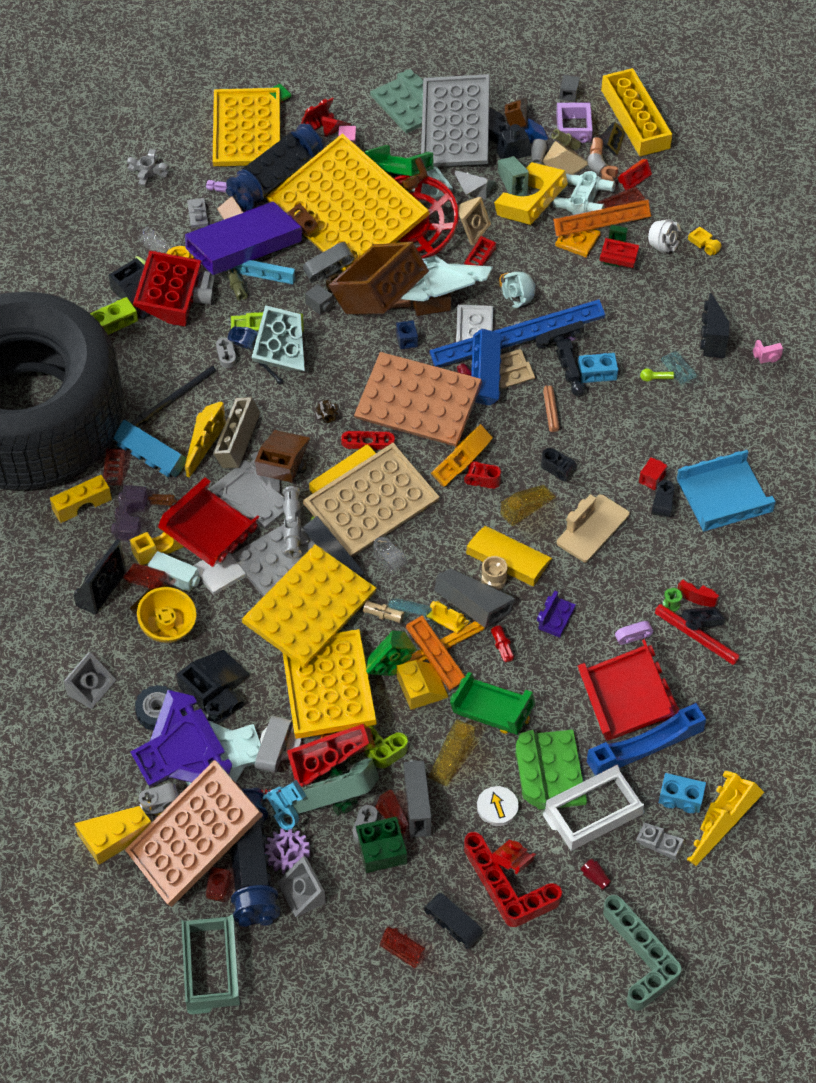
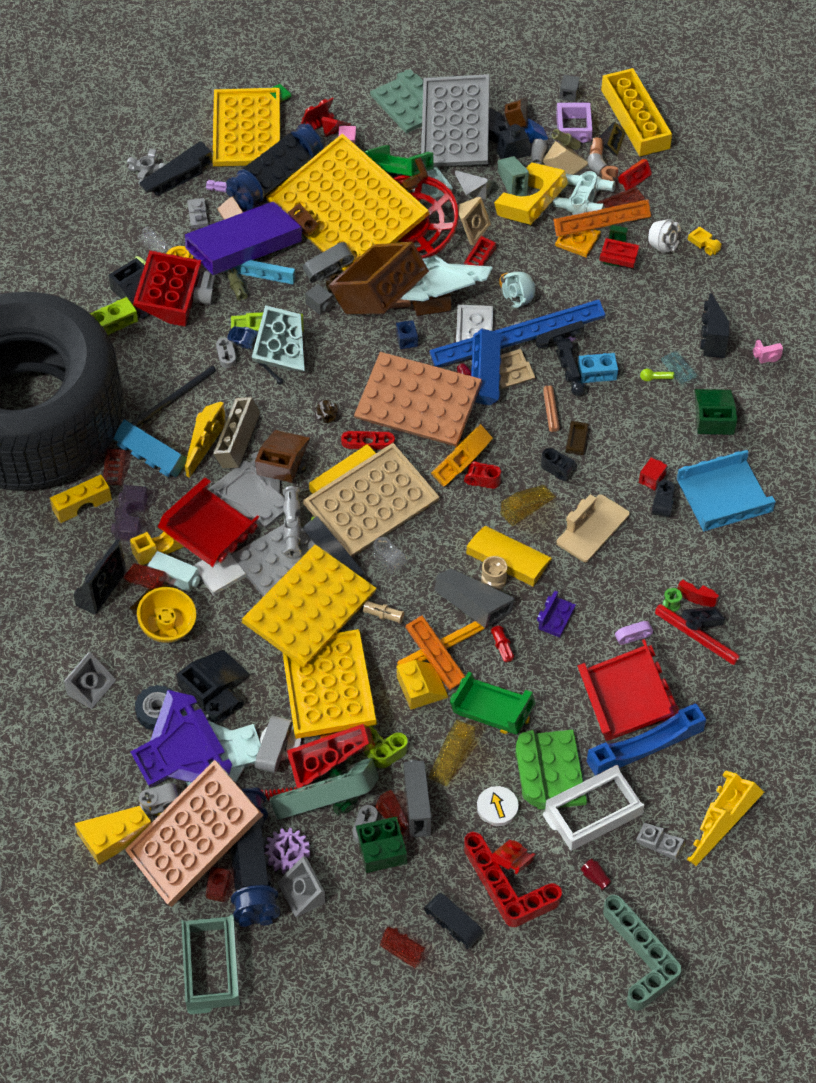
(162, 499): reddish brown axle -> none
(179, 170): none -> black wedge
(282, 799): medium azure piece -> none
(392, 651): green slope -> none
(409, 606): clear light blue tile -> none
(447, 618): yellow hinge -> none
(577, 438): none -> dark brown tile
(683, 788): dark azure brick -> none
(715, 411): none -> dark green slope

